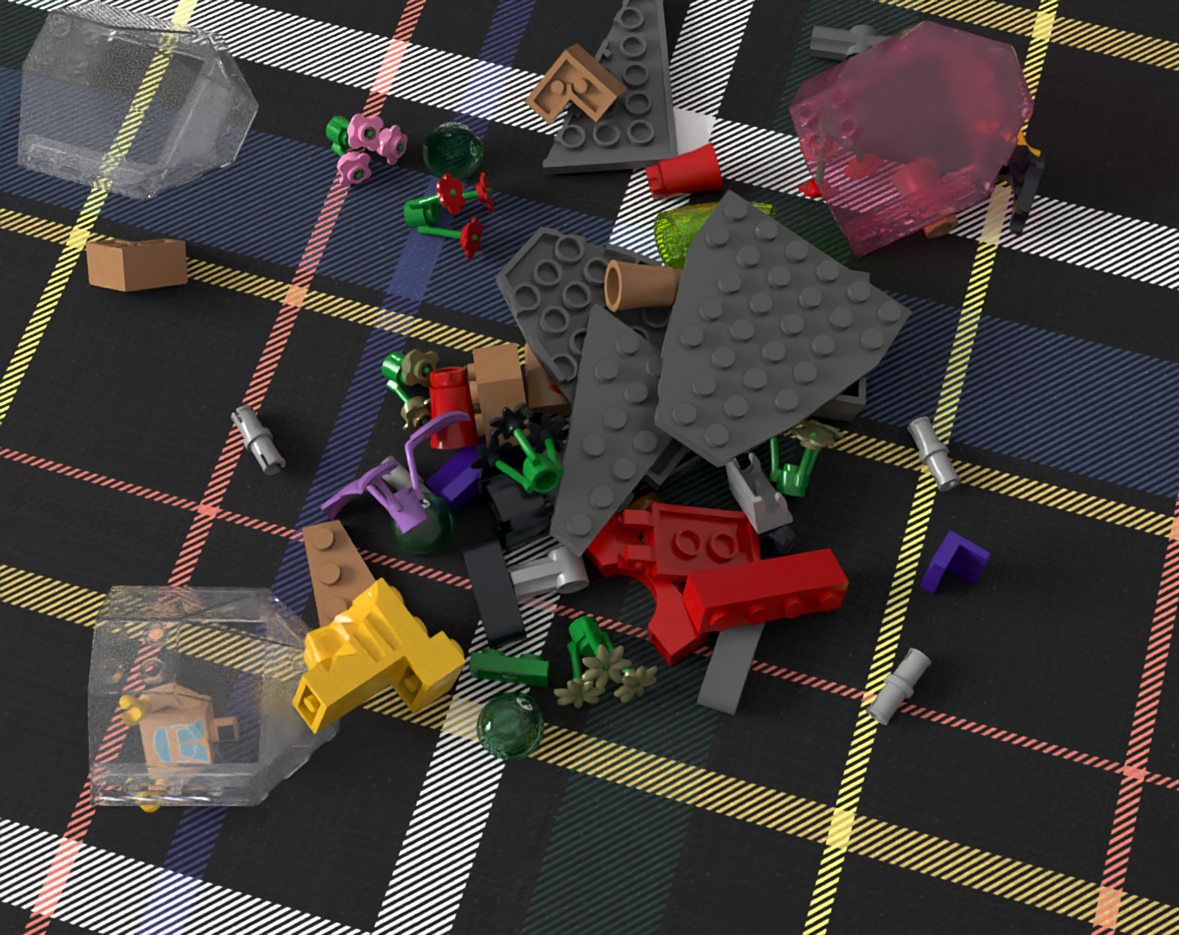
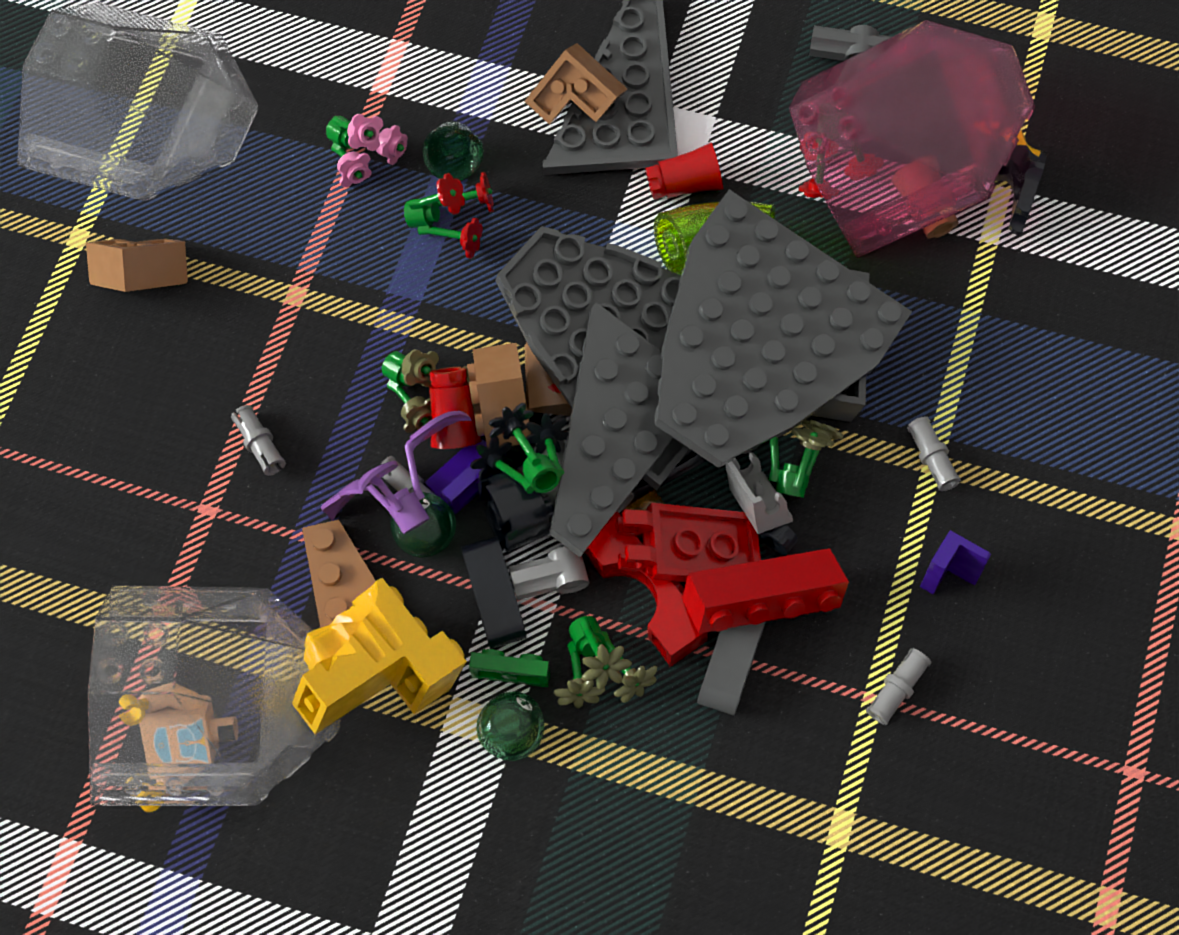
(640, 285): medium nougat plant -> none

